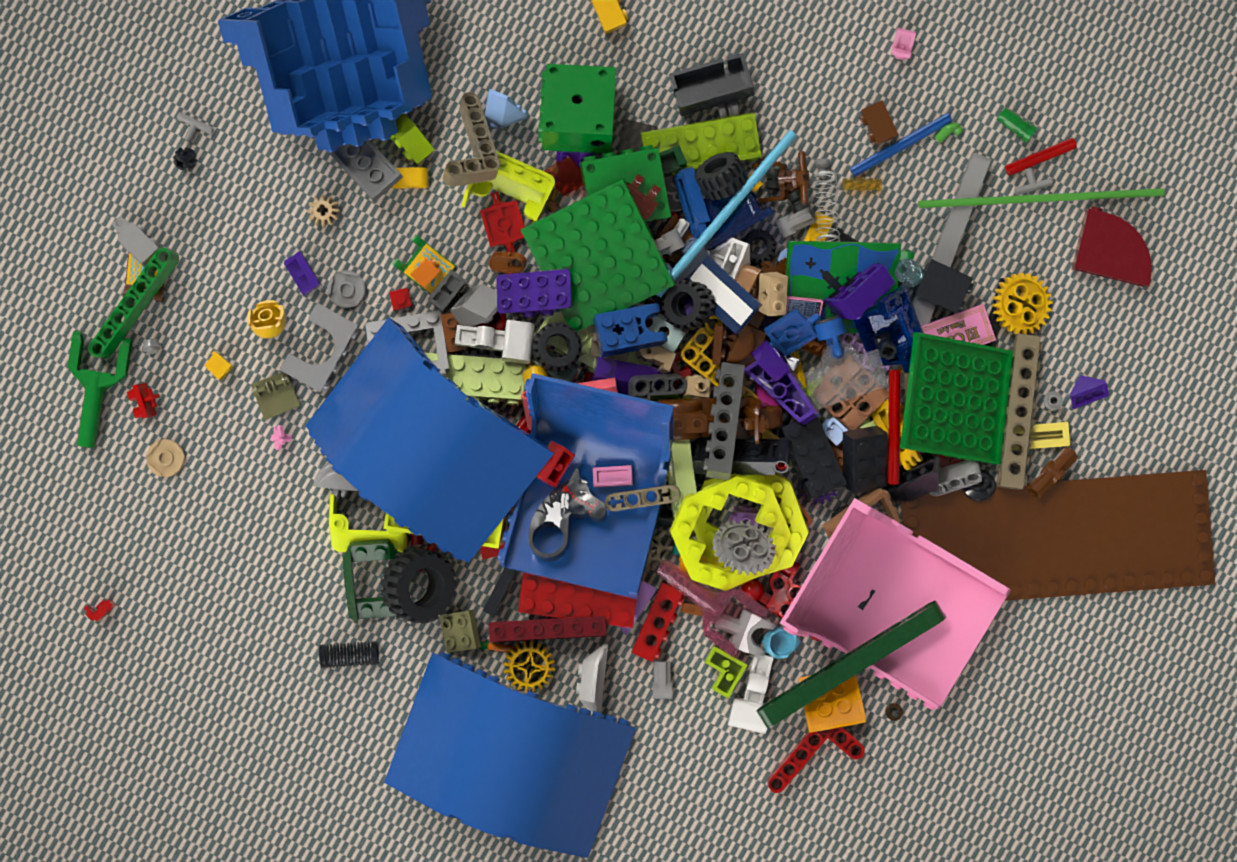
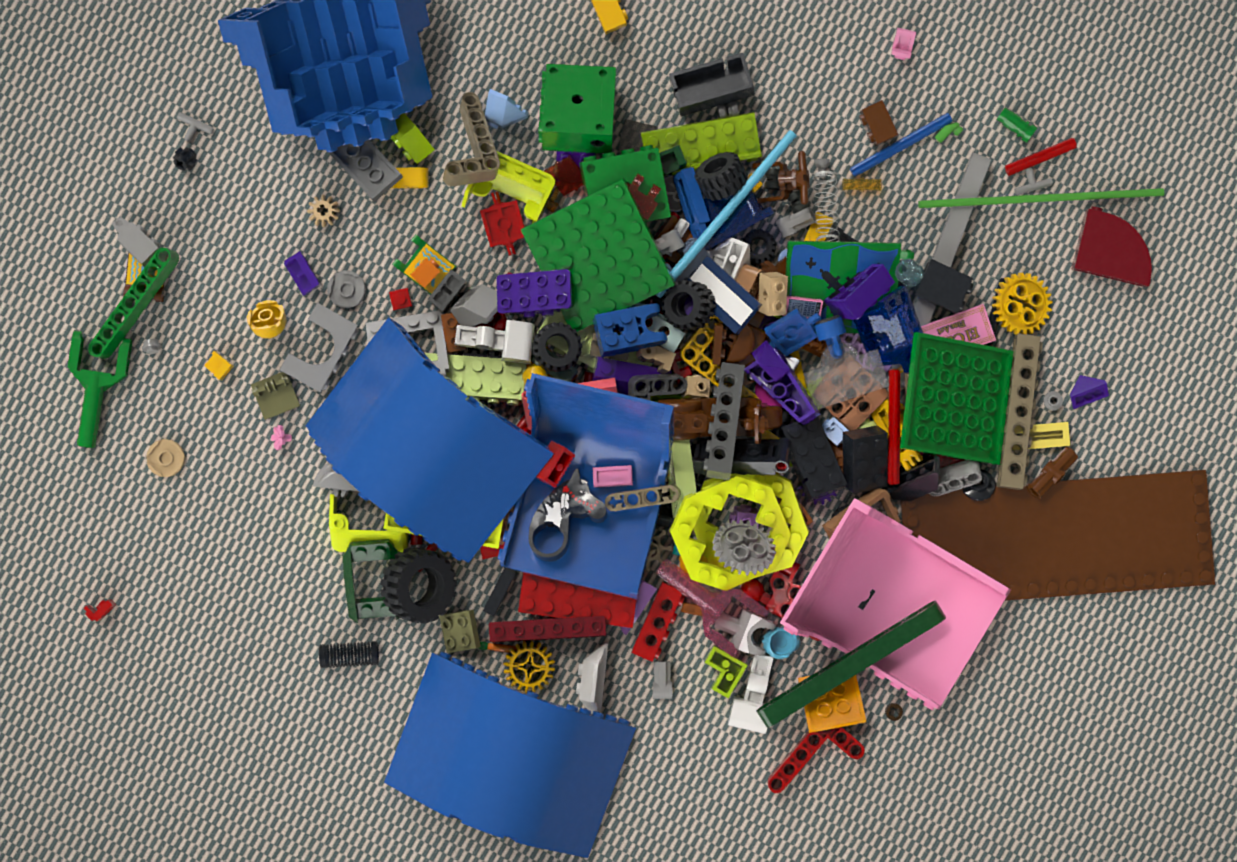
(145, 399): red hips -> none
(503, 262): dark orange piece -> none
(885, 345): black piece -> none

